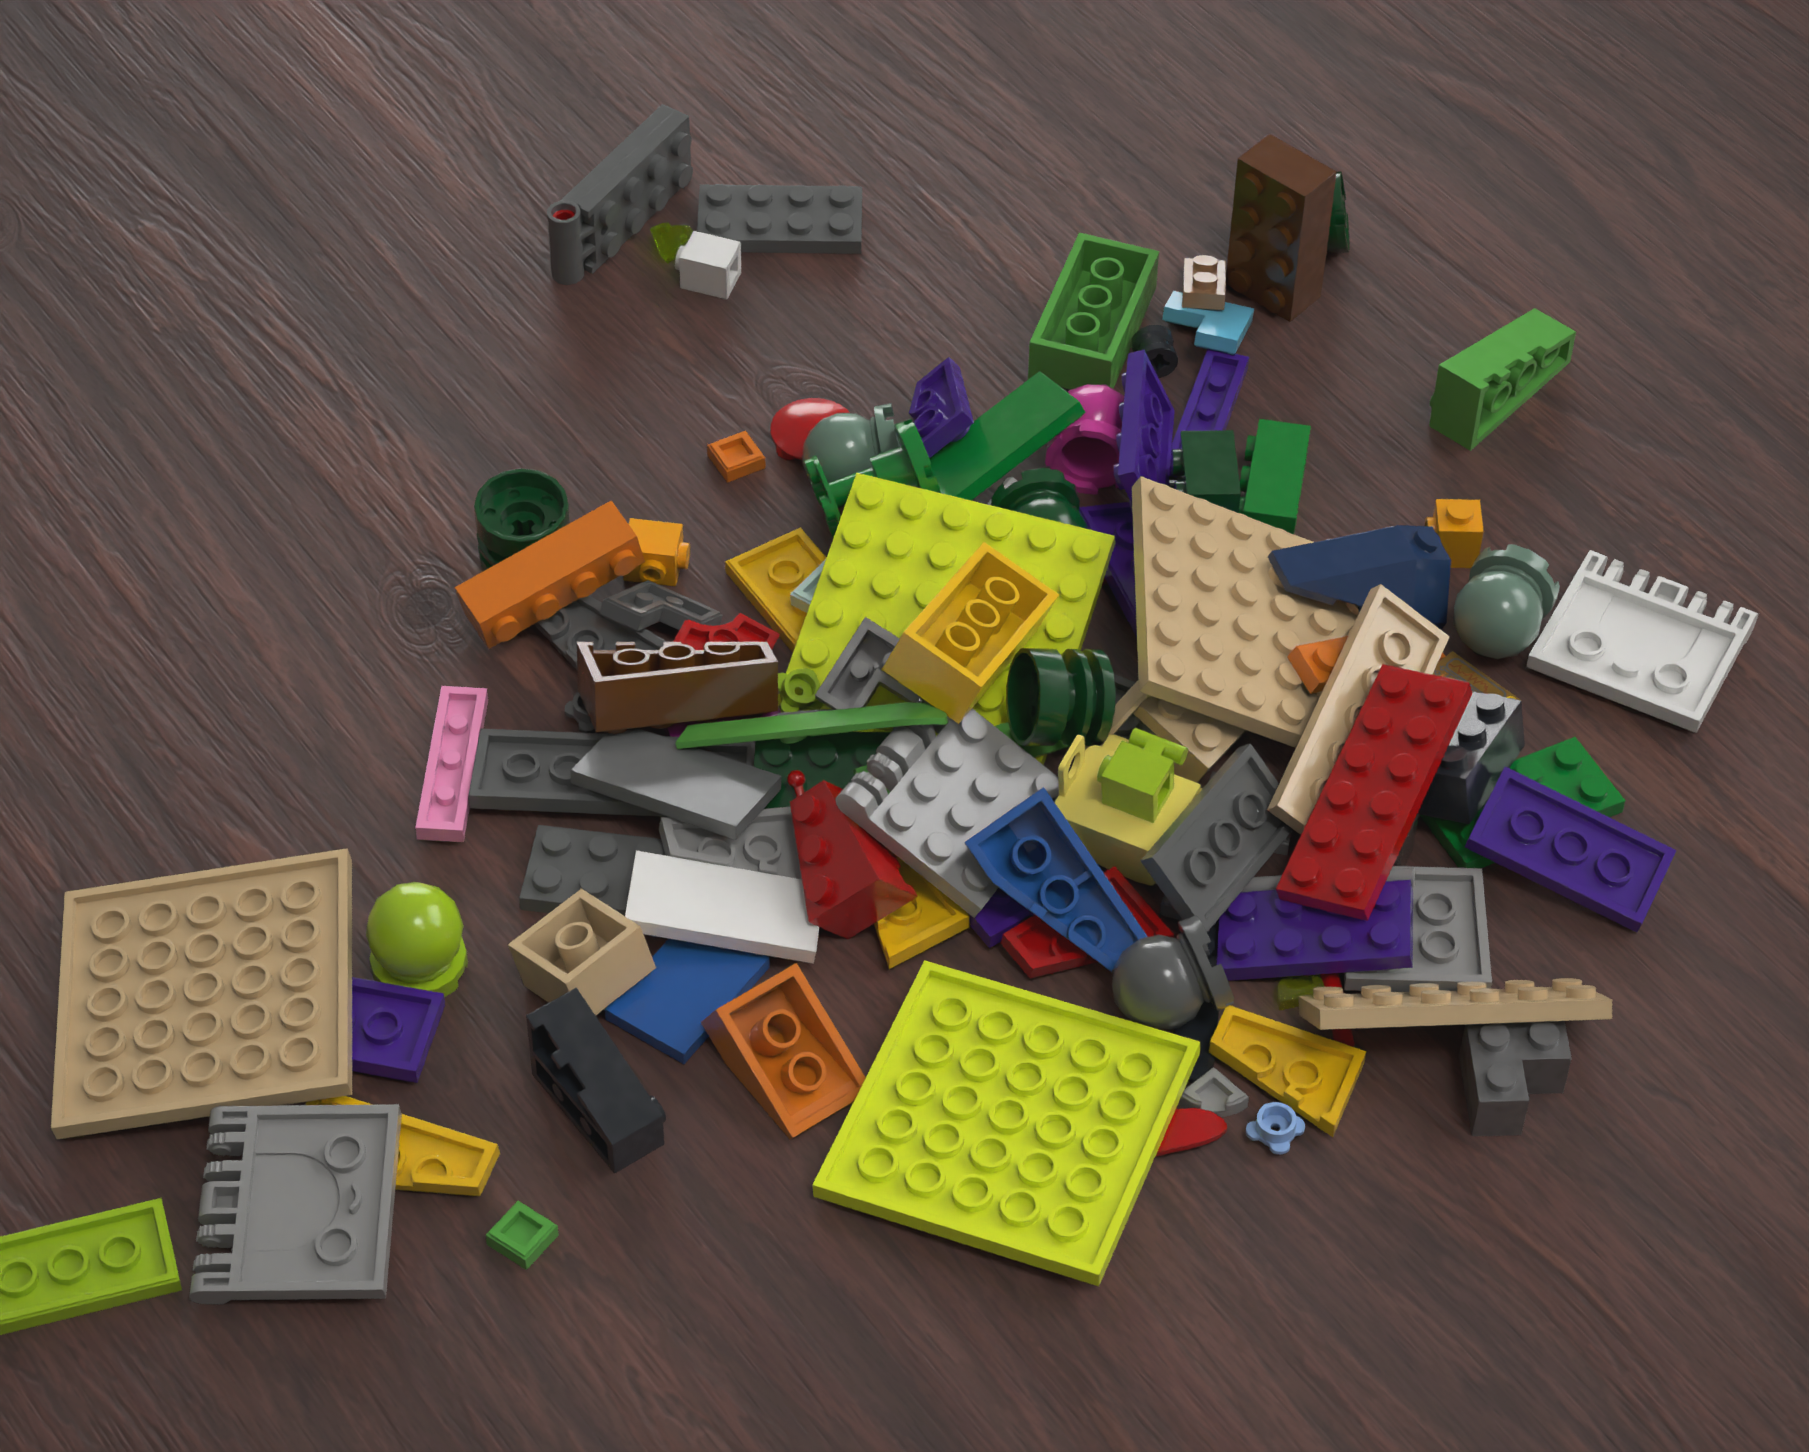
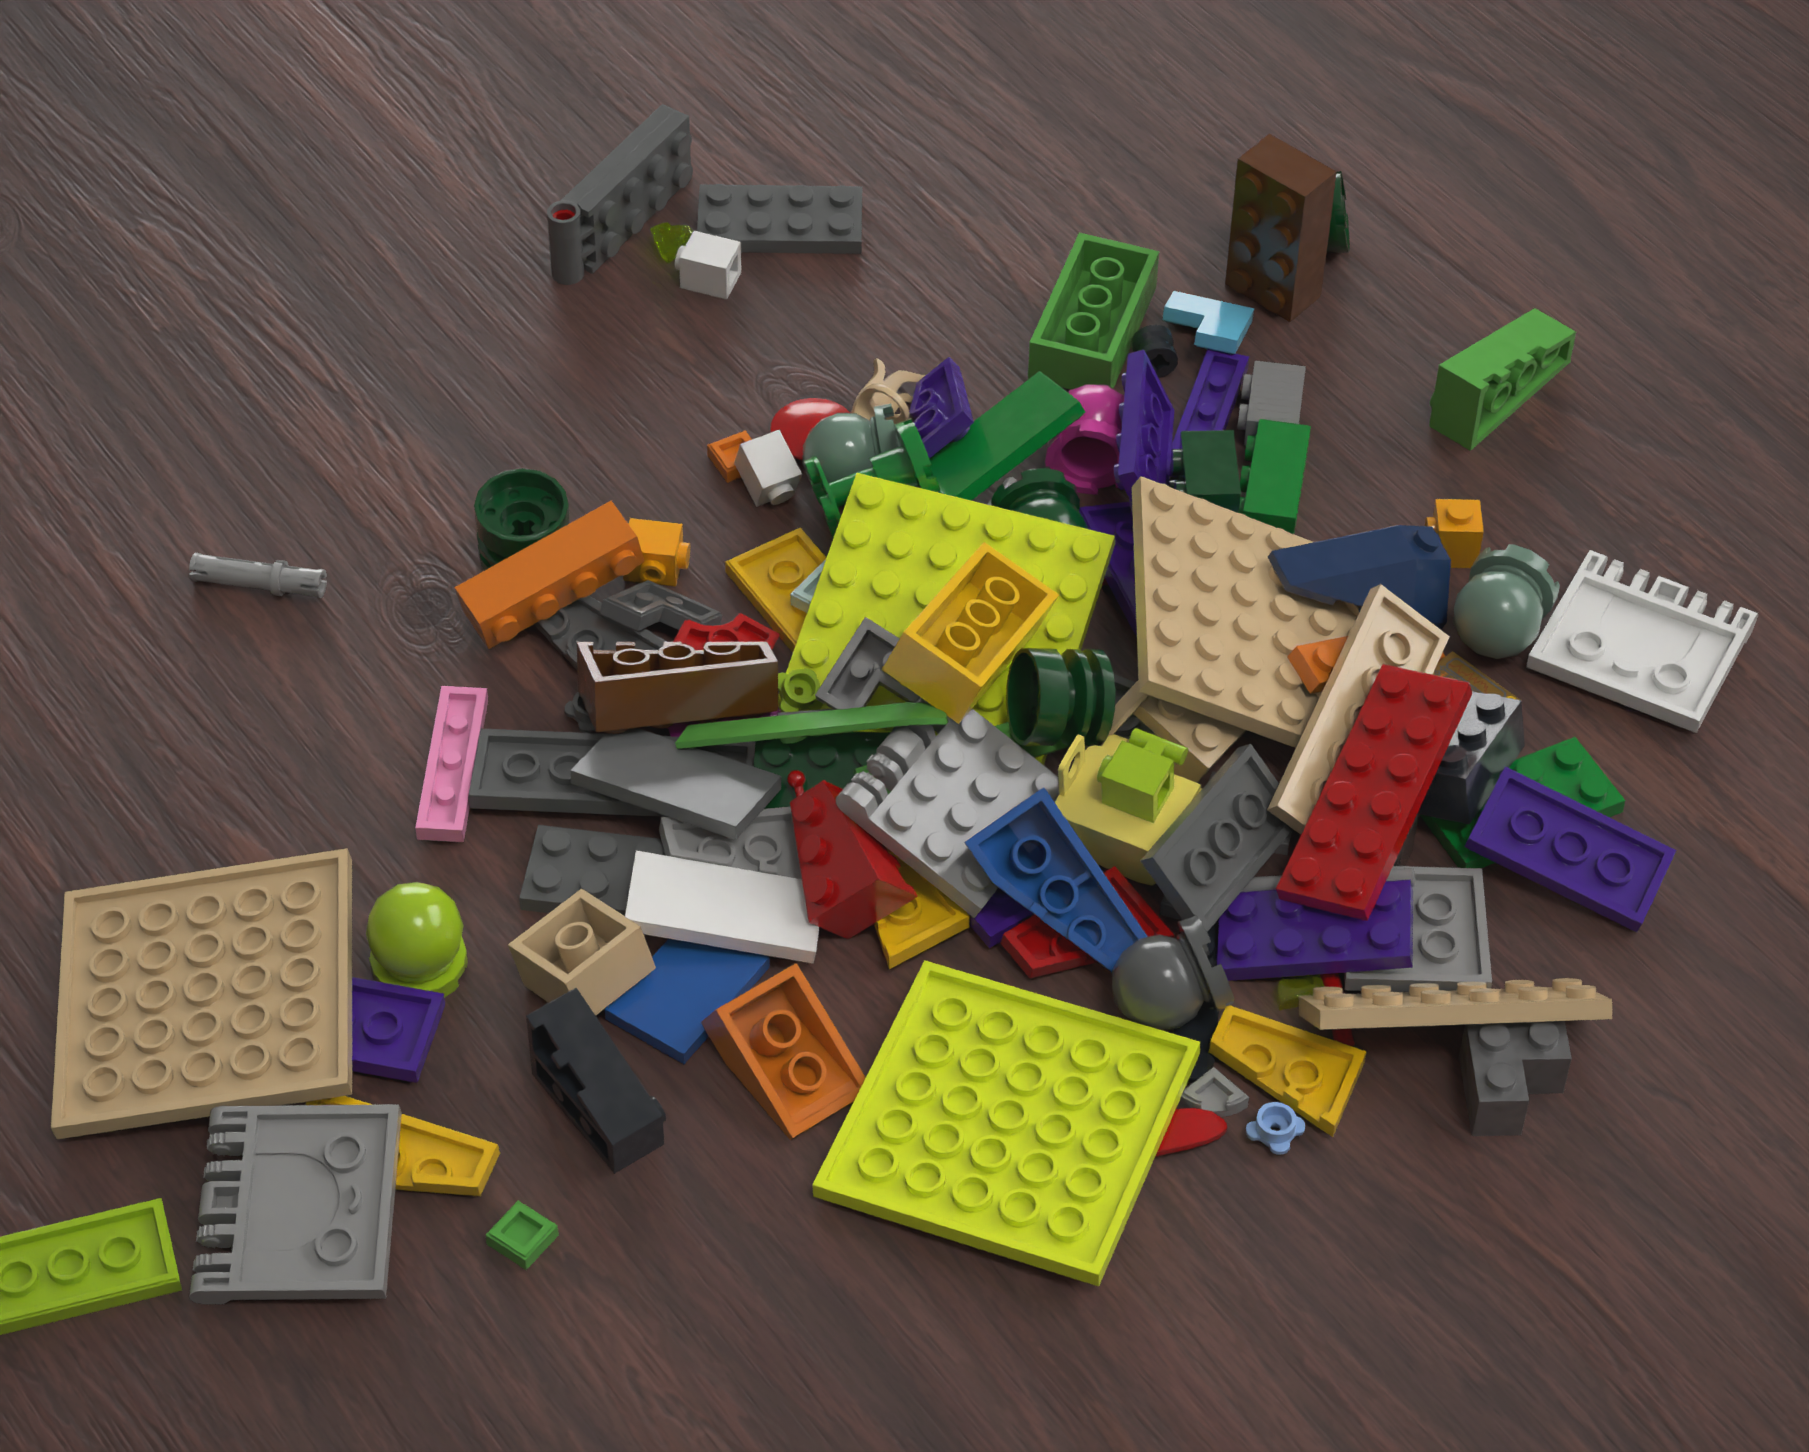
(259, 575): none -> light grey pin
(768, 469): none -> white brick
(884, 391): none -> tan piece
(1204, 283): medium nougat plate -> none
(1272, 394): none -> light grey brick

